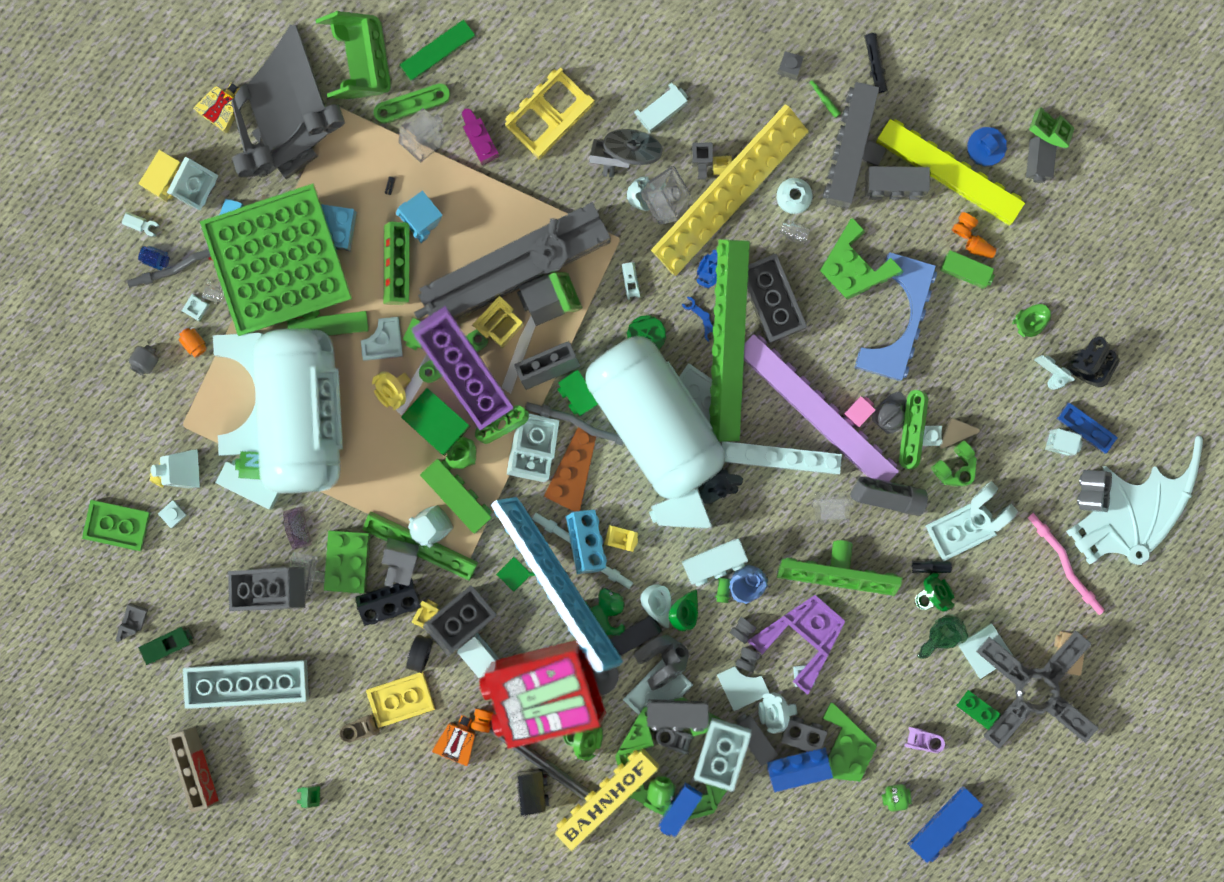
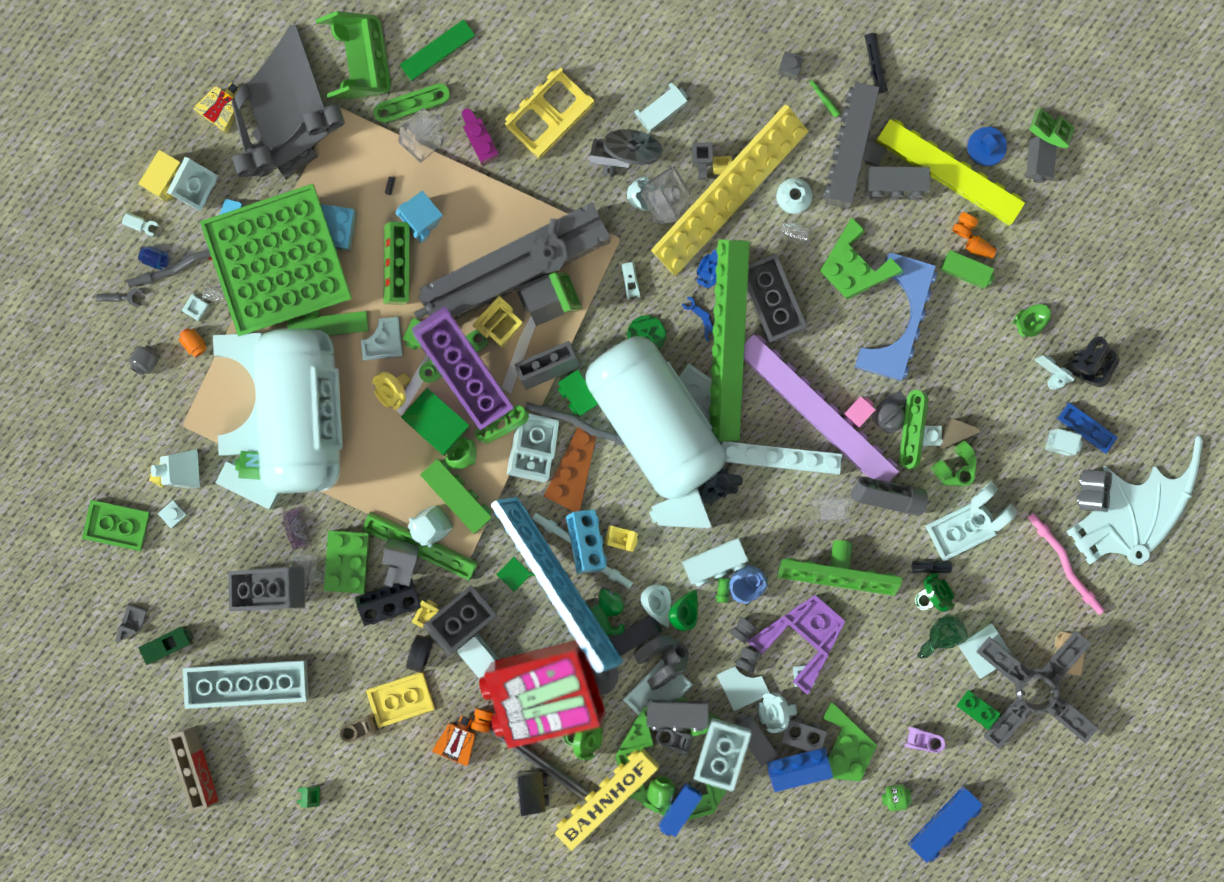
(117, 297): none -> dark grey piece

